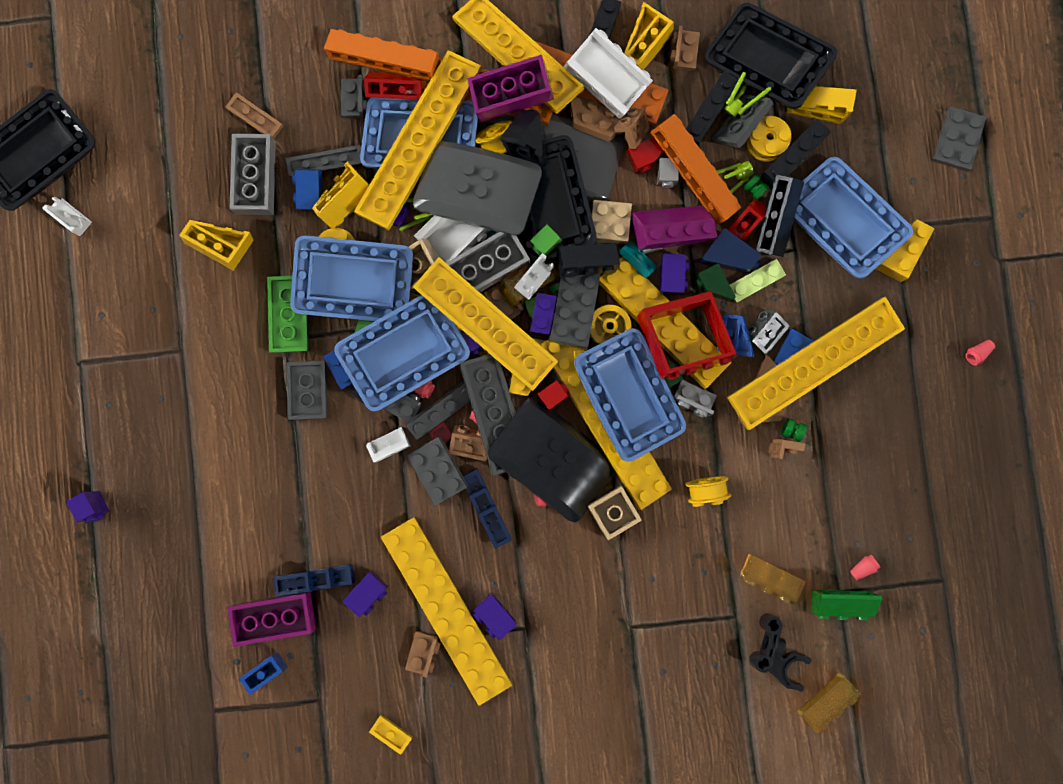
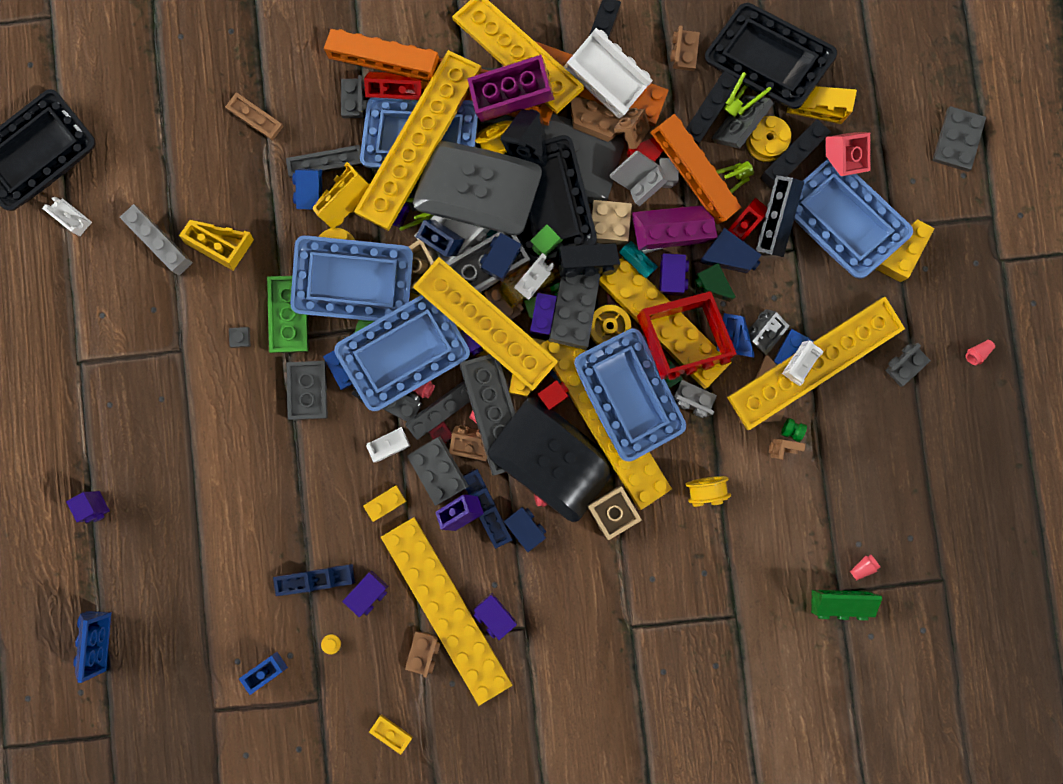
(92, 644): none -> blue slope
(156, 240): none -> light grey brick
(239, 337): none -> dark grey plate
(252, 174): light grey brick -> none
(271, 619): magenta brick -> none
(331, 644): none -> yellow plate
(384, 503): none -> yellow plate
(440, 238): none -> dark blue brick
(459, 512): none -> dark purple brick
(501, 256): none -> dark blue brick
(525, 528): none -> dark blue brick
(639, 176): none -> light grey bracket
(649, 36): yellow wedge -> none
(757, 187): green wheel -> none
(757, 280): yellowish green plate -> none
(772, 579): clear yellow brick -> none
(772, 651): black piece -> none
(802, 362): none -> white hinge
(829, 703): clear yellow brick -> none
(849, 152): none -> coral slope
(908, 364): none -> dark grey bracket

